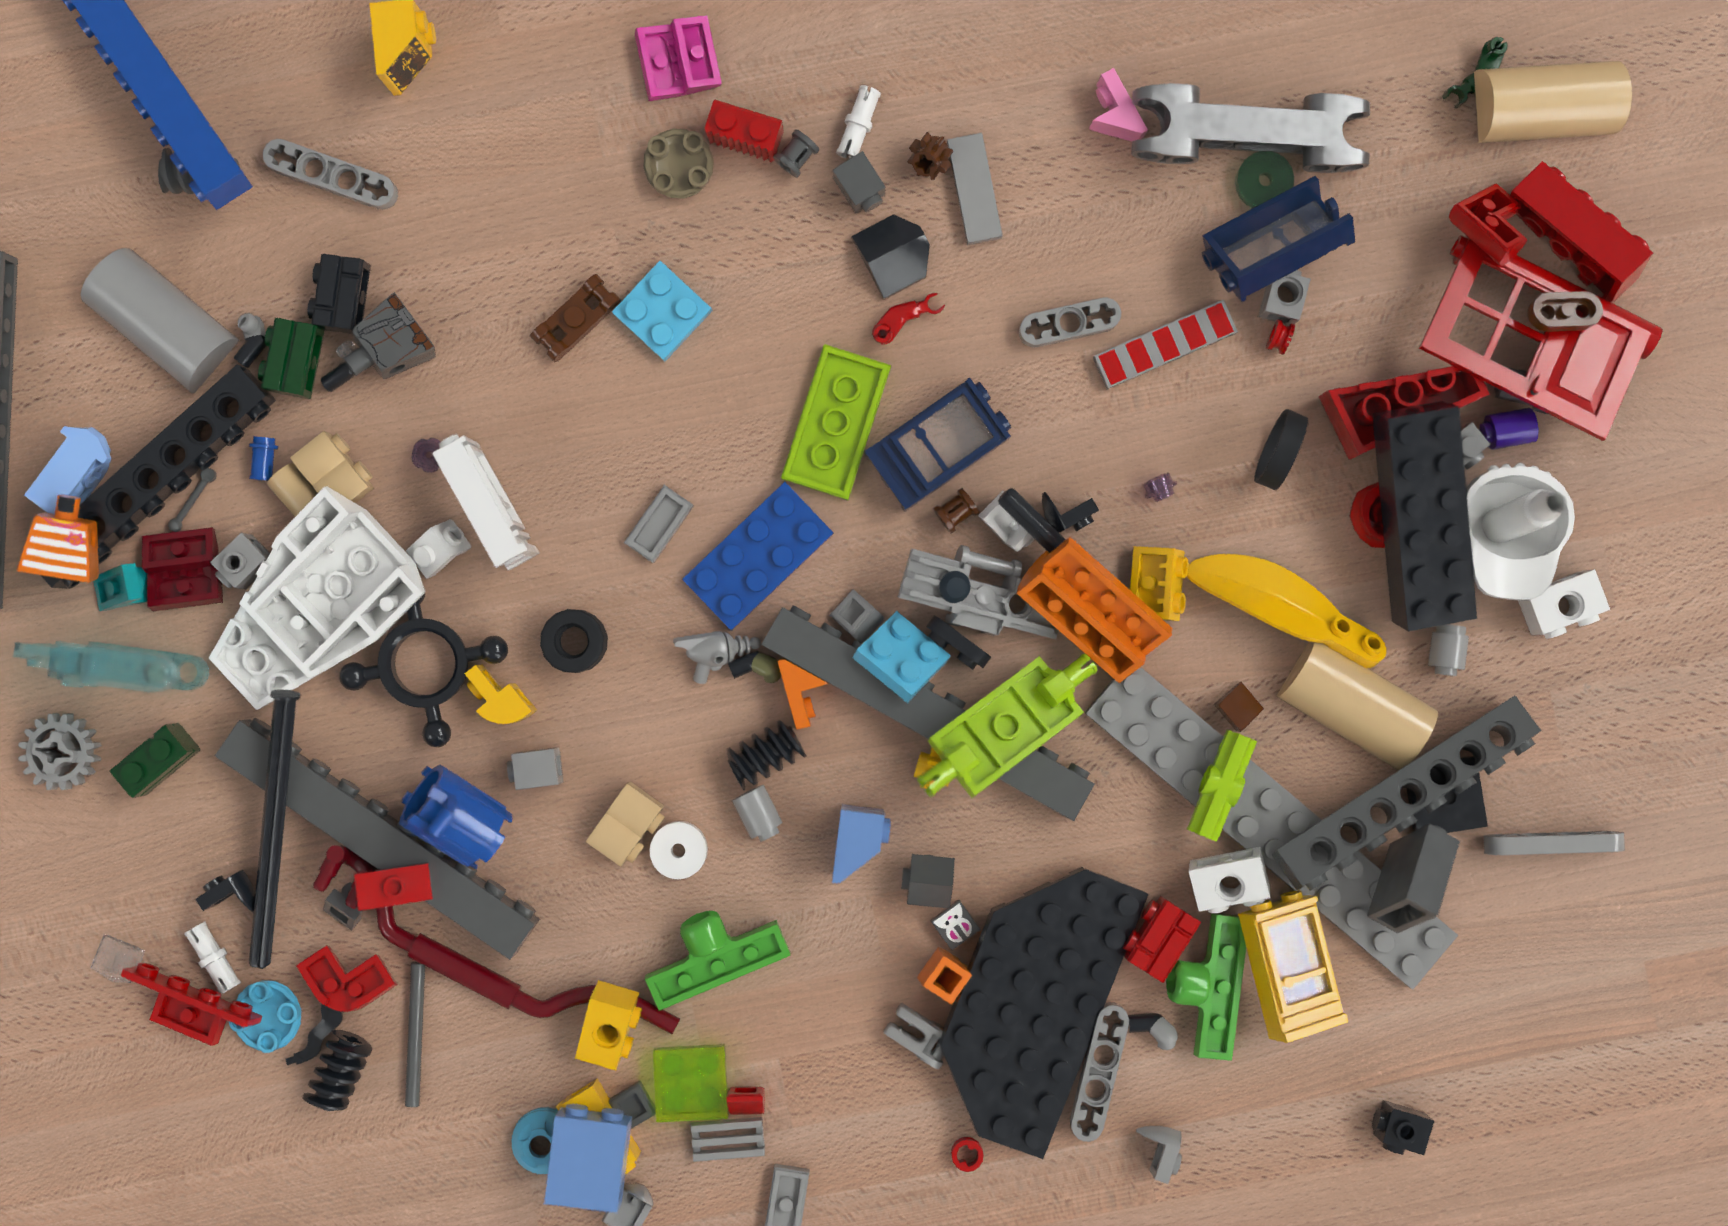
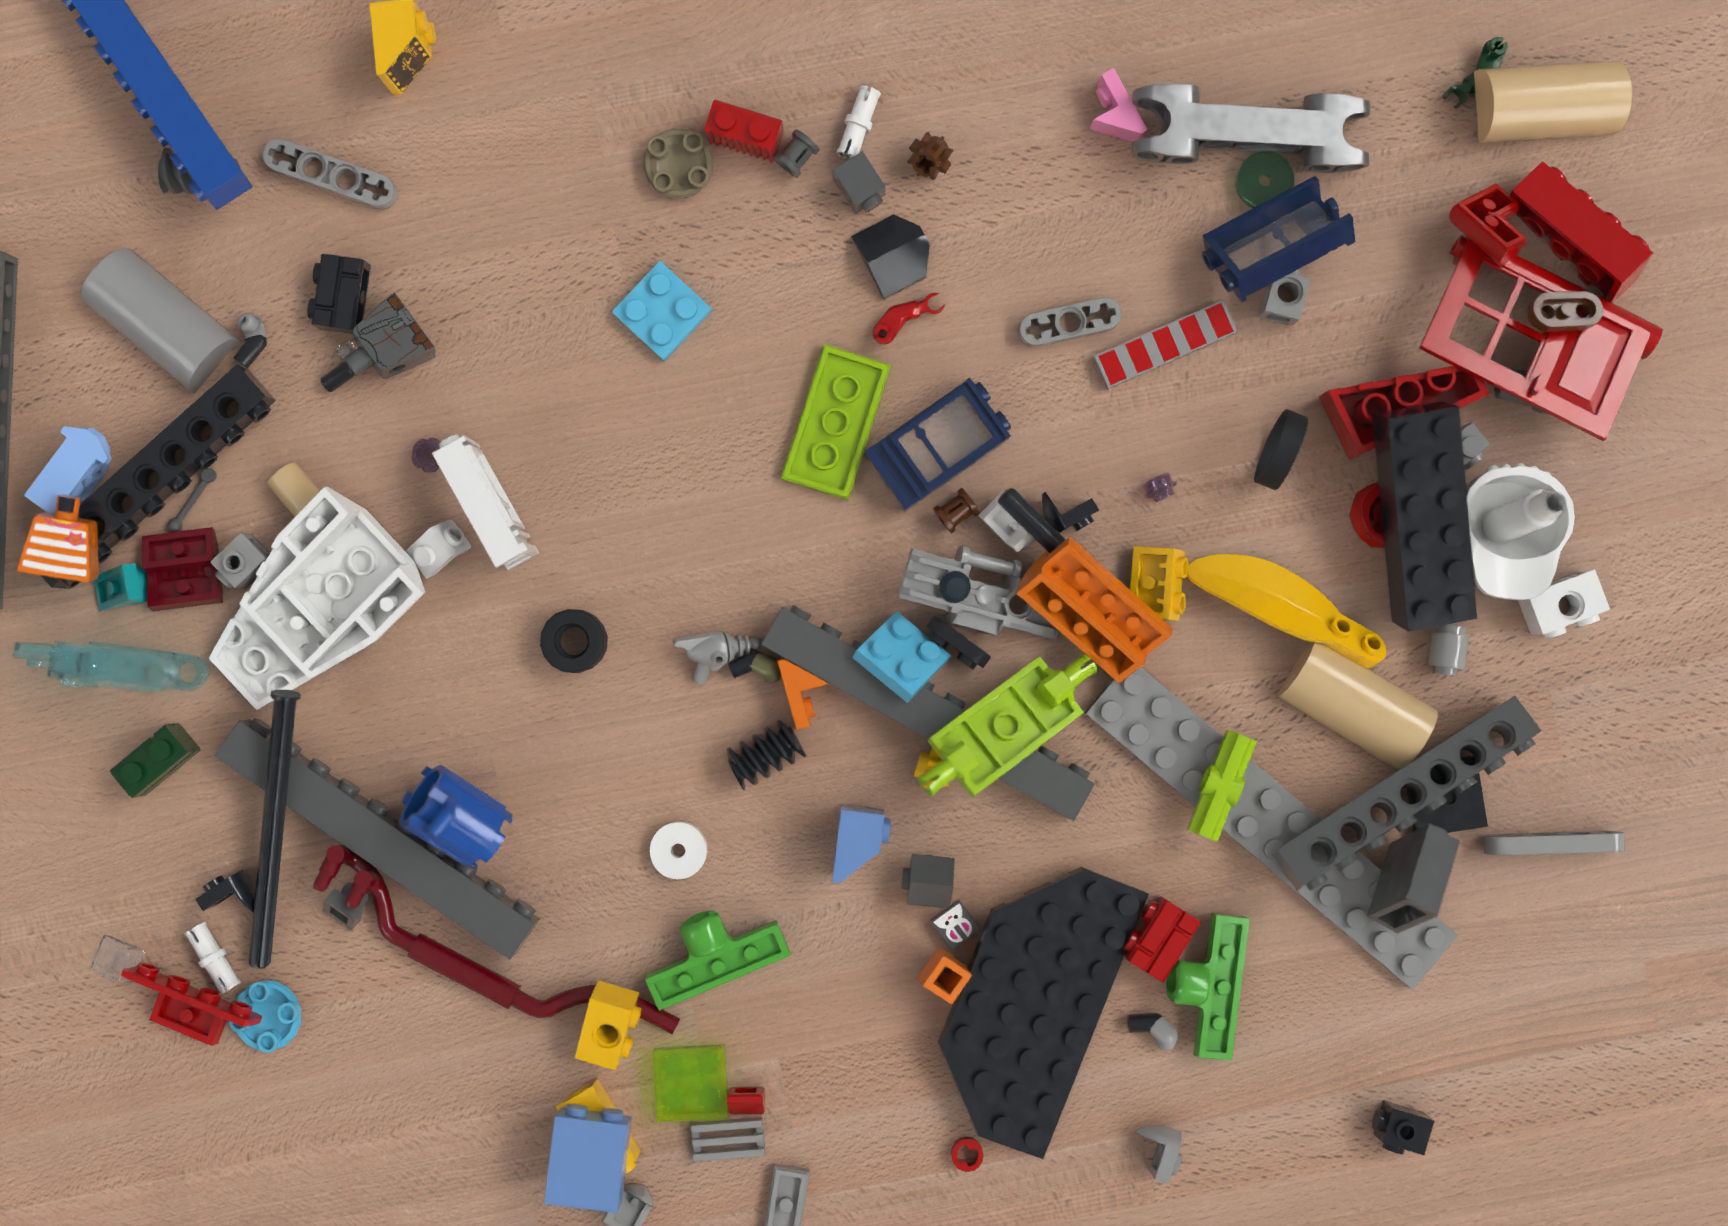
(50, 764): light grey gear -> none
(262, 458): blue pin -> none
(291, 358): dark green brick -> none
(327, 464): tan brick -> none
(330, 1020): black hair -> none
(340, 1073): black piece -> none
(345, 990): red plate -> none
(393, 886): red plate -> none
(415, 1031): dark grey bar -> none
(436, 731): black piece -> none
(502, 705): yellow brick -> none
(534, 1123): medium azure piece -> none
(535, 768): light grey brick -> none
(575, 318): reddish brown plate -> none
(625, 825): tan brick -> none
(634, 1102): dark grey tile -> none
(659, 524): light grey tile -> none
(678, 58): dark pink slope -> none
(758, 556): blue plate -> none
(758, 813): light grey brick -> none
(857, 616): light grey slope -> none
(919, 1046): light grey piece -> none
(974, 189): light grey tile -> none
(1103, 1072): light grey beam -> none
(1239, 707): reddish brown slope -> none
(1244, 865): white brick -> none
(1279, 336): red bush -> none
(1292, 967): yellow door -> none
(1510, 428): dark purple brick -> none

